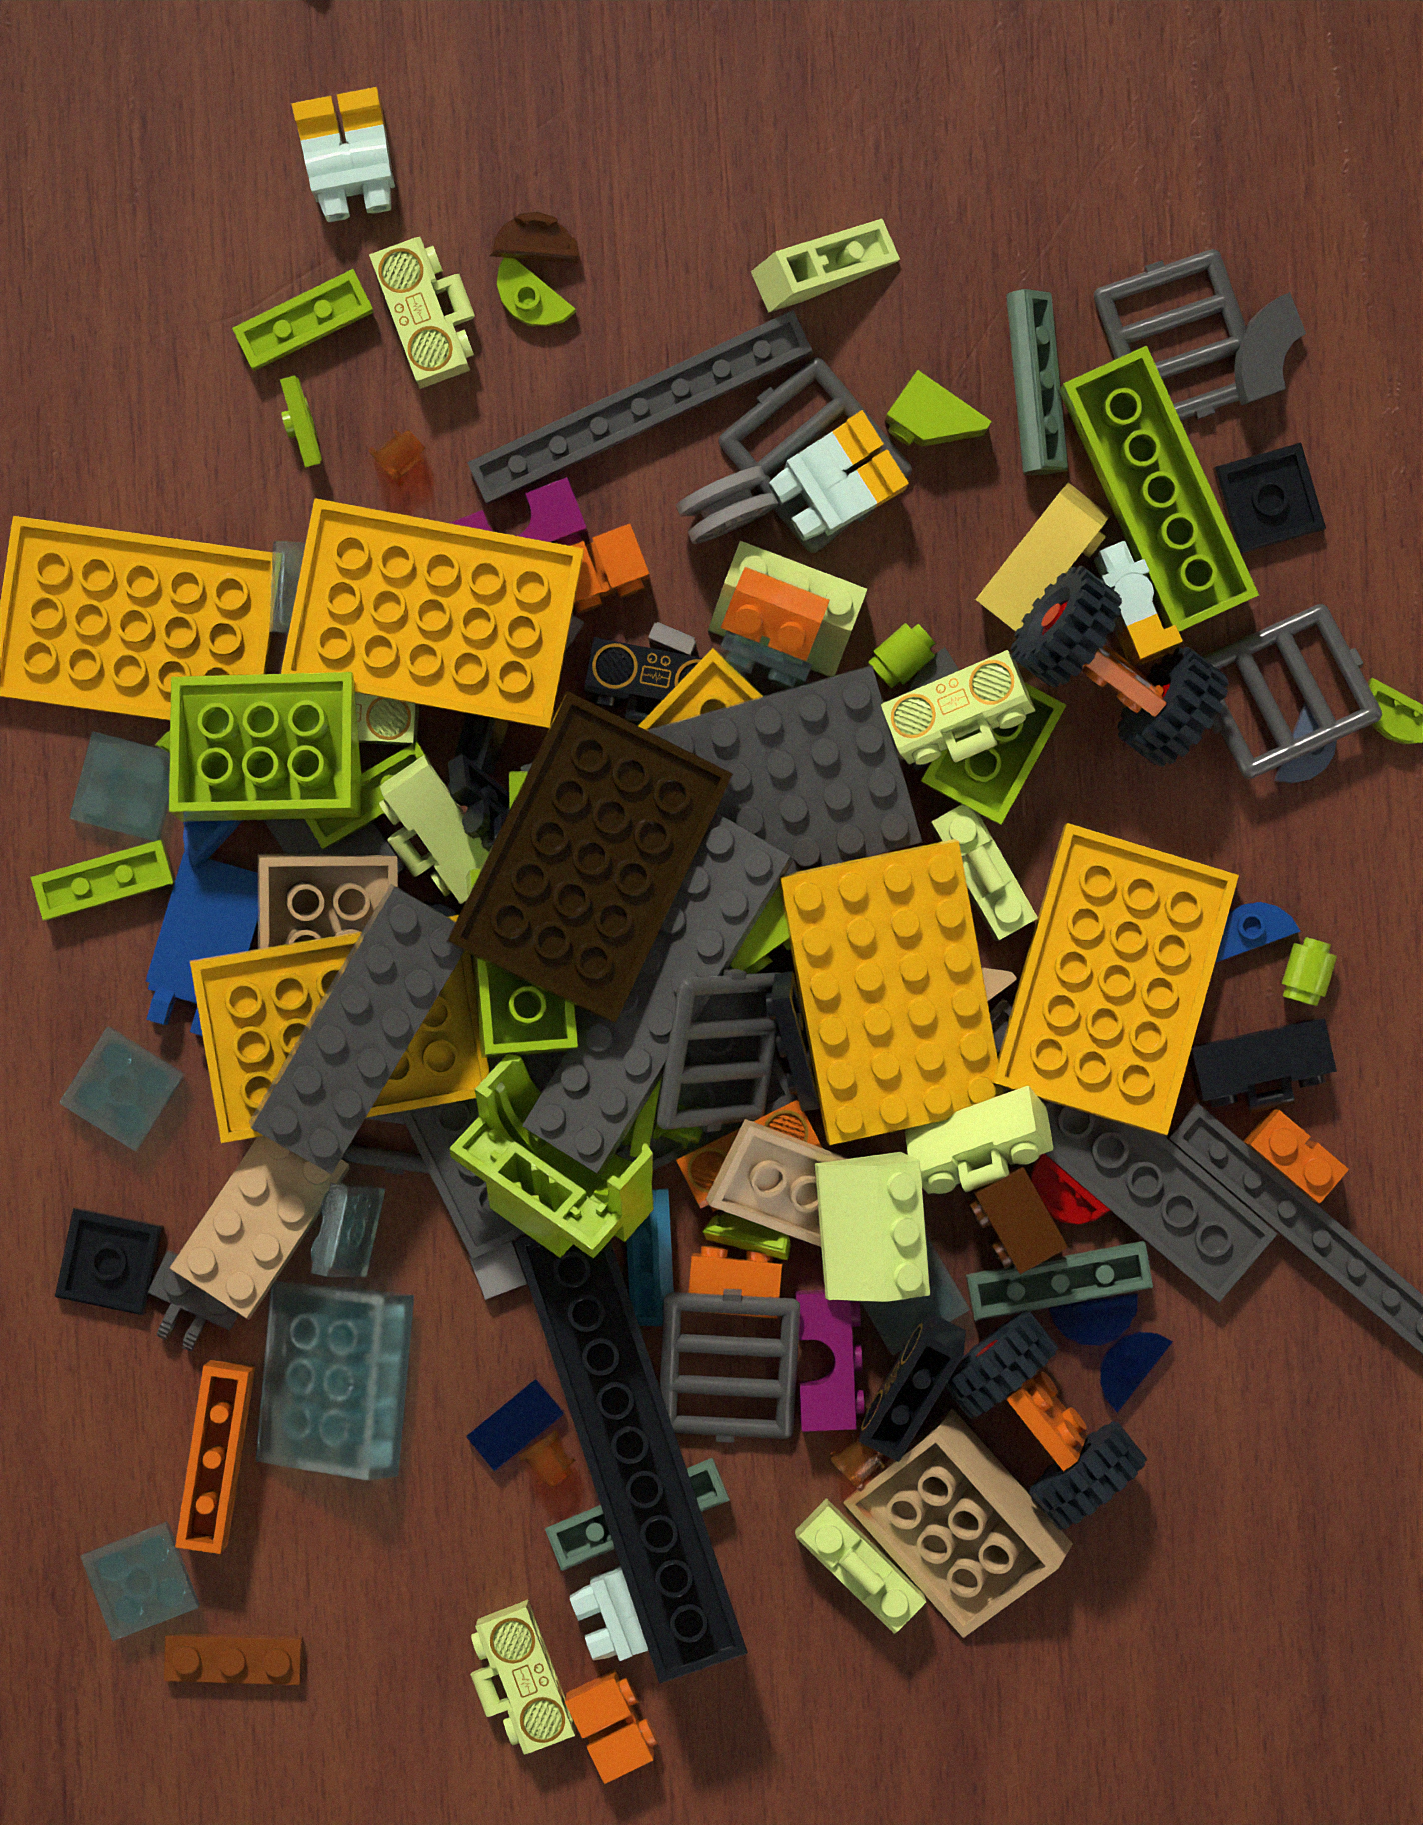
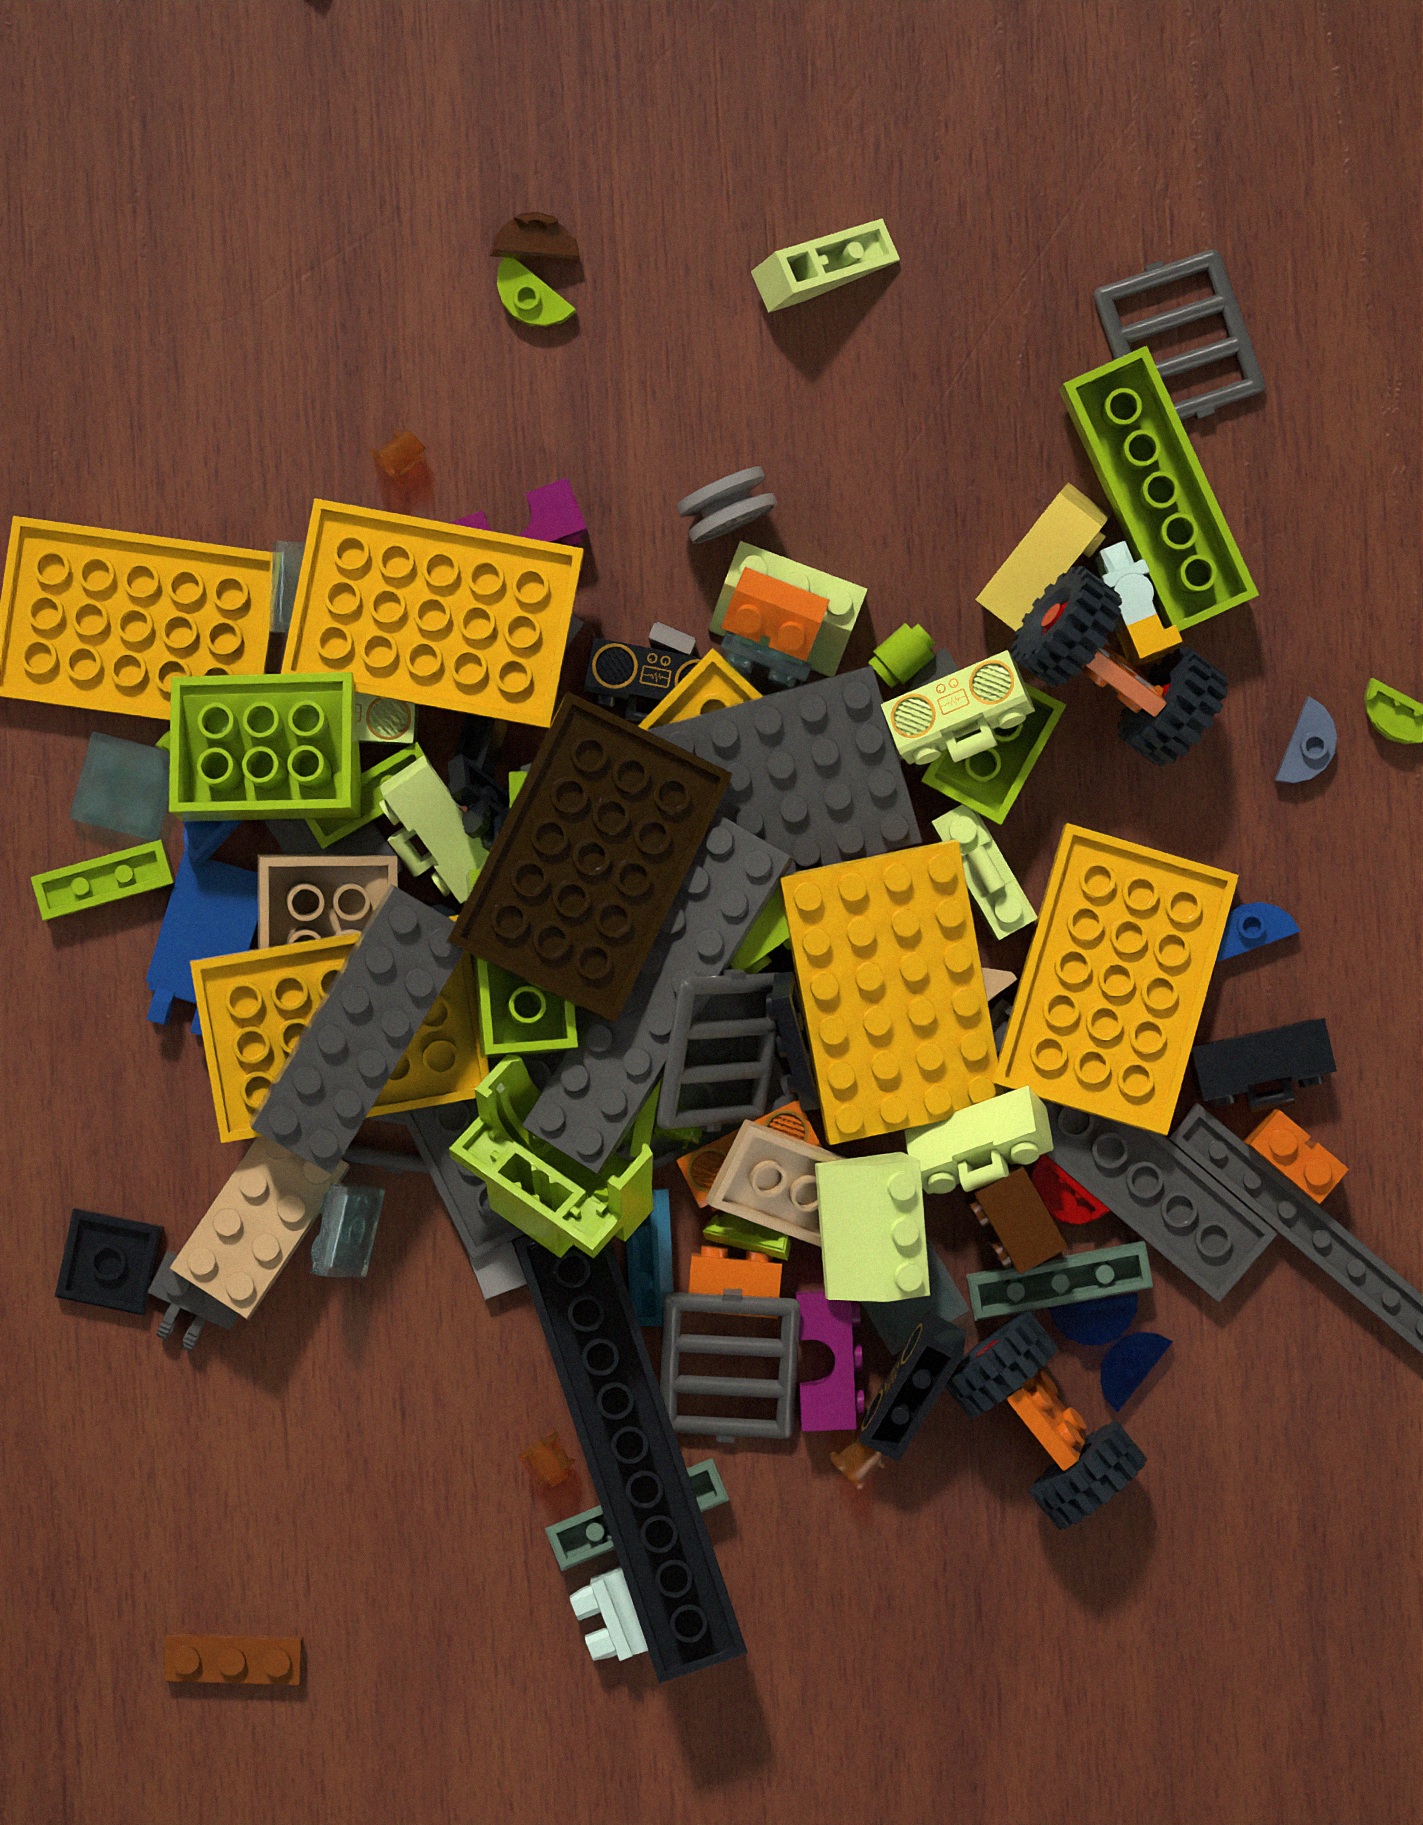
(122, 1088): clear light blue plate -> none
(140, 1580): clear light blue plate -> none
(215, 1456): orange brick -> none
(299, 421): lime plate -> none
(303, 320): lime plate -> none
(335, 1379): clear light blue slope -> none
(351, 167): light aqua hips -> none
(410, 291): yellowish green piece -> none
(515, 1424): clear blue tile -> none
(532, 1687): yellowish green piece -> none
(608, 1720): orange piece -> none
(610, 566): orange piece -> none
(640, 407): dark grey plate -> none
(769, 403): dark grey bar -> none
(823, 479): light aqua hips -> none
(860, 1566): yellowish green piece -> none
(932, 415): lime slope -> none
(959, 1524): tan slope -> none
(1036, 382): sand green brick -> none
(1264, 349): dark grey tile -> none
(1269, 498): black tile -> none
(1308, 971): lime brick -> none
(1329, 728): dark grey bar -> none

